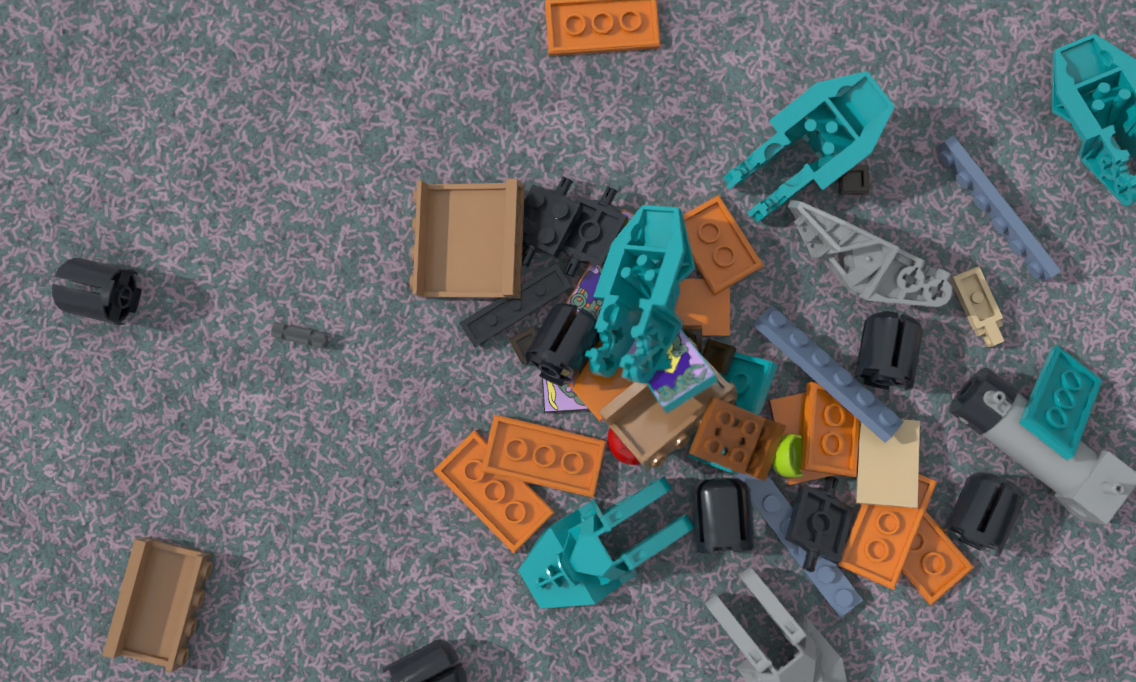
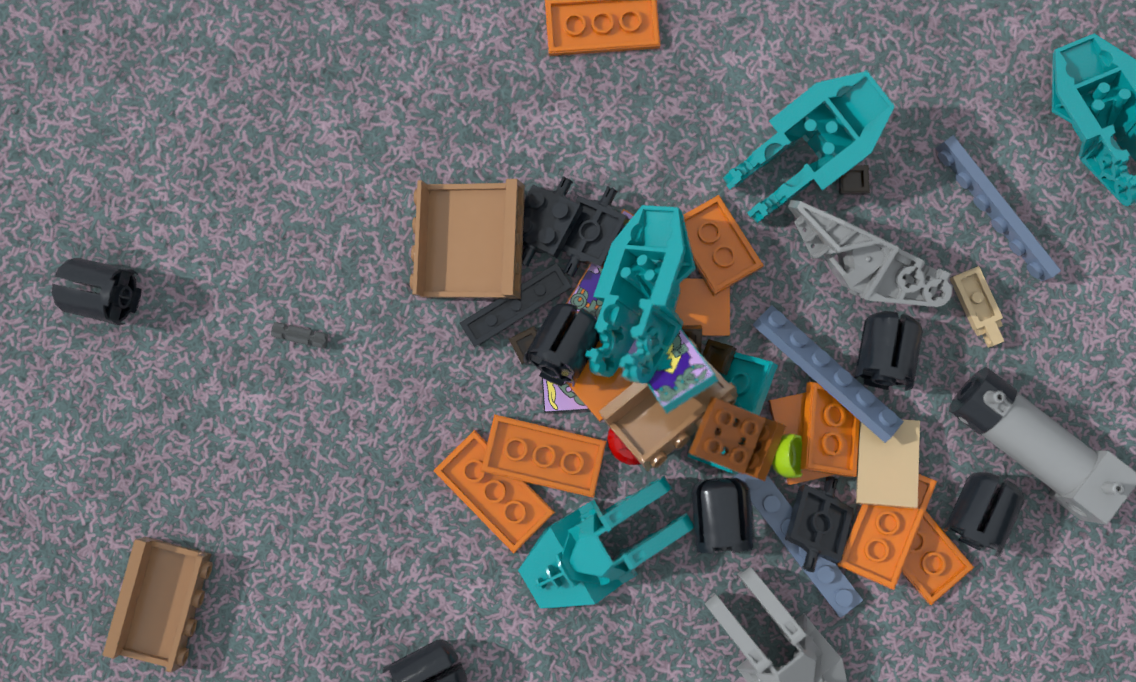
(1061, 402): teal tile -> none

